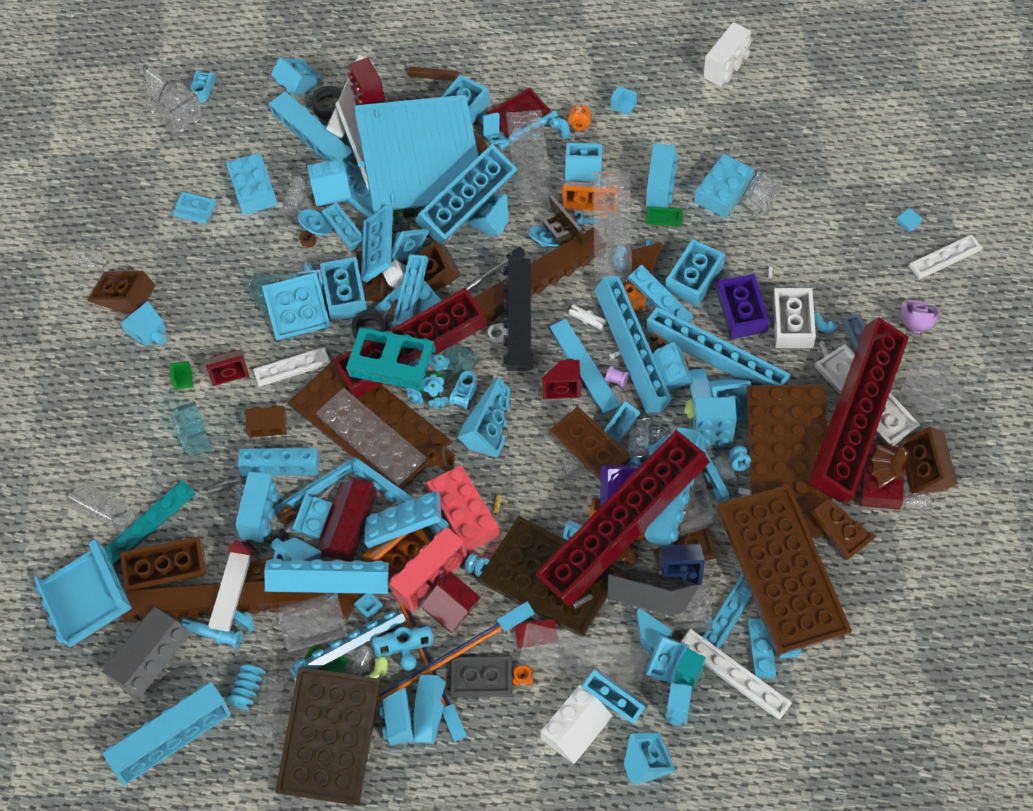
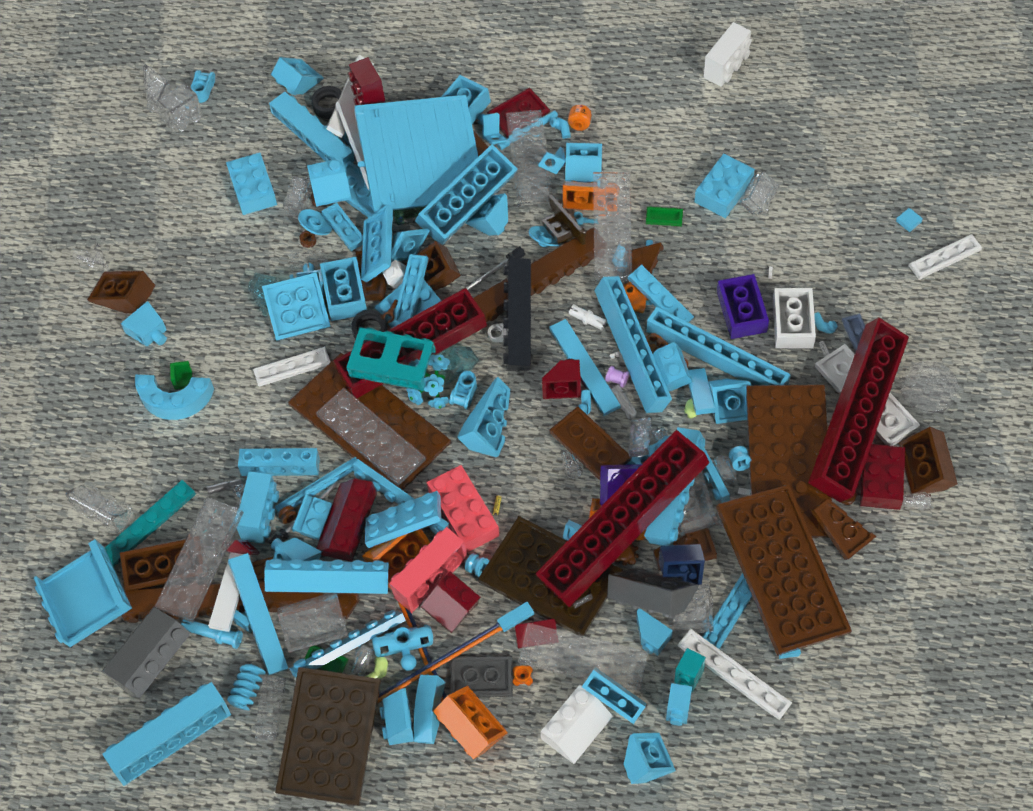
(176, 404): none -> medium azure brick
(191, 429): clear light blue brick -> none
(194, 207): medium azure plate -> none
(199, 559): none -> clear plate
(227, 367): dark red slope -> none
(258, 614): none -> medium azure tile
(266, 421): reddish brown brick -> none
(368, 605): medium azure plate -> none
(431, 73): reddish brown axle -> none
(440, 457): reddish brown bracket -> none
(469, 722): none -> orange slope
(558, 161): none -> medium azure bracket
(585, 401): none -> medium azure arm
(621, 421): medium azure slope -> none
(623, 100): medium azure panel -> none
(661, 176): medium azure brick -> none
(665, 659): medium azure plate -> none
(695, 272): medium azure brick -> none
(715, 420): medium azure brick -> none
(761, 650): medium azure plate -> none
(888, 465): reddish brown arm -> none
(918, 316): lavender cylinder -> none

